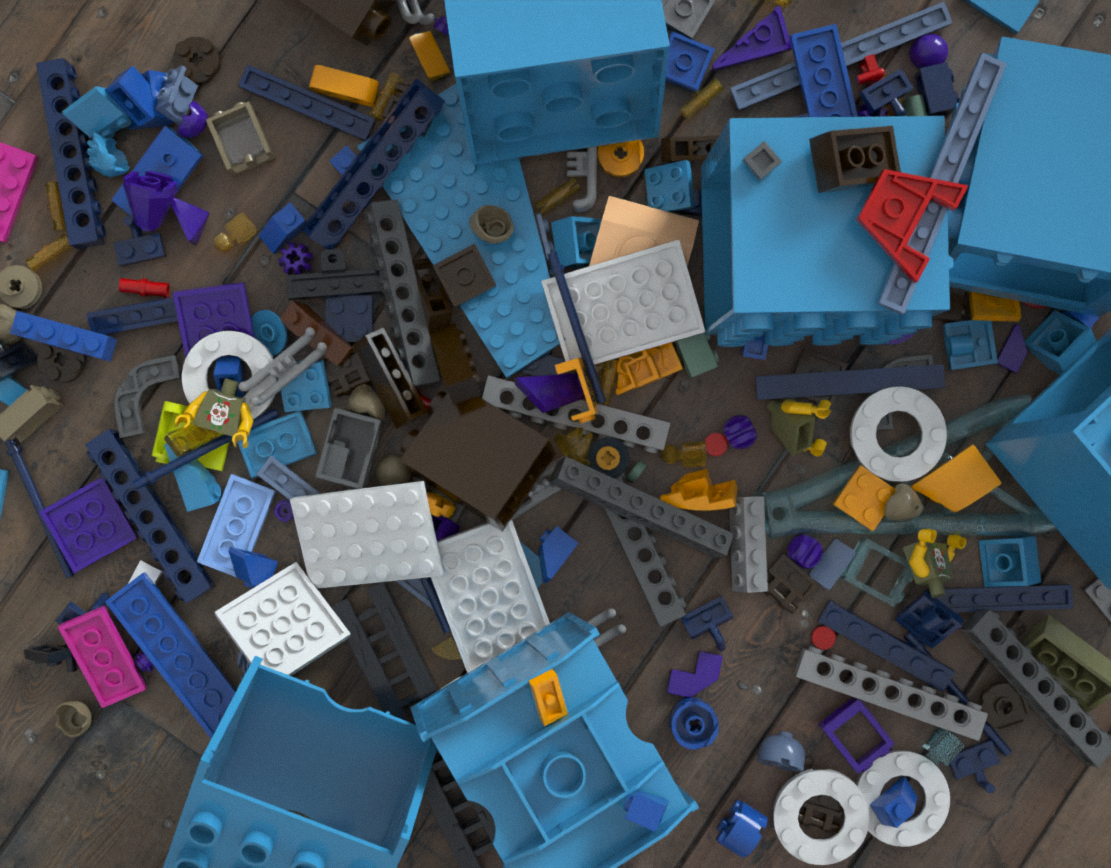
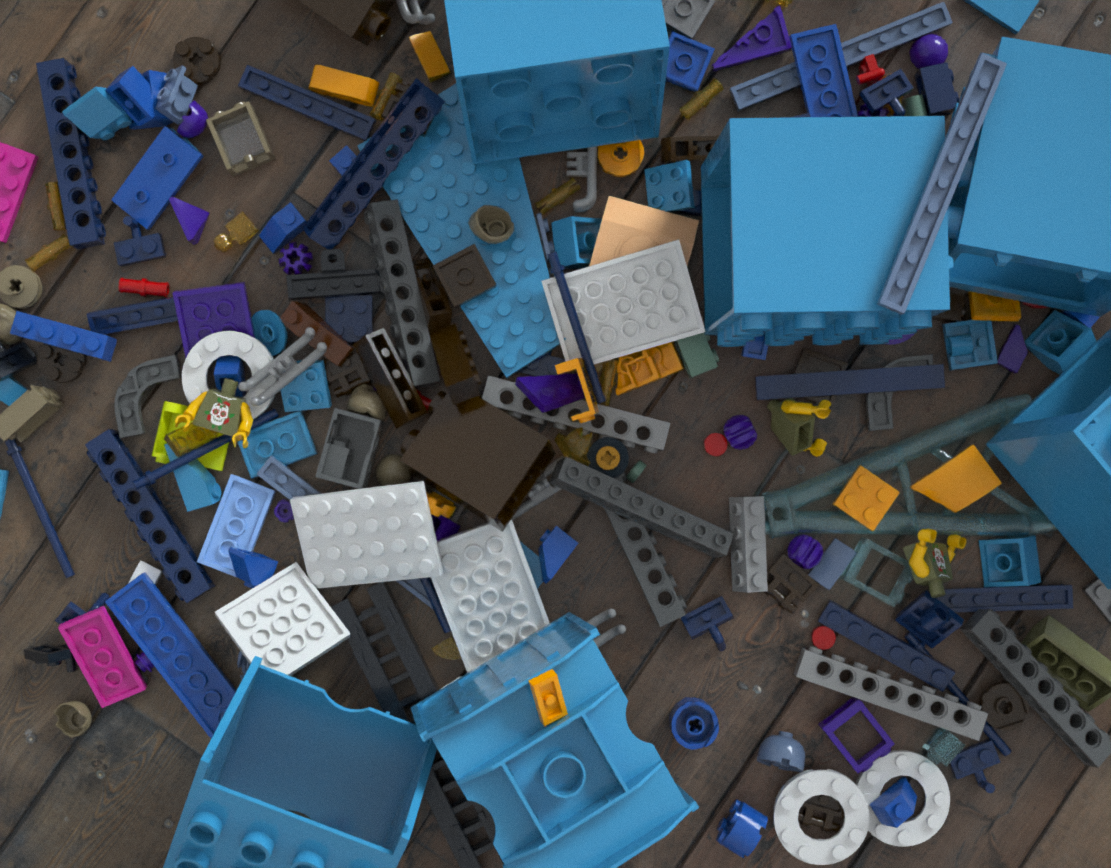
(88, 525): dark purple plate -> none
(105, 156): dark azure hair -> none
(149, 197): dark purple cone -> none
(441, 25): dark purple plate -> none
(645, 809): blue slope -> none
(692, 454): clear yellow plate -> none
(697, 492): light orange slope -> none
(705, 673): dark purple tile -> none
(762, 161): dark grey plate -> none
(853, 157): dark brown slope -> none
(864, 438): white plate -> none
(895, 210): red wing -> none
(903, 504): dark tan hair -> none

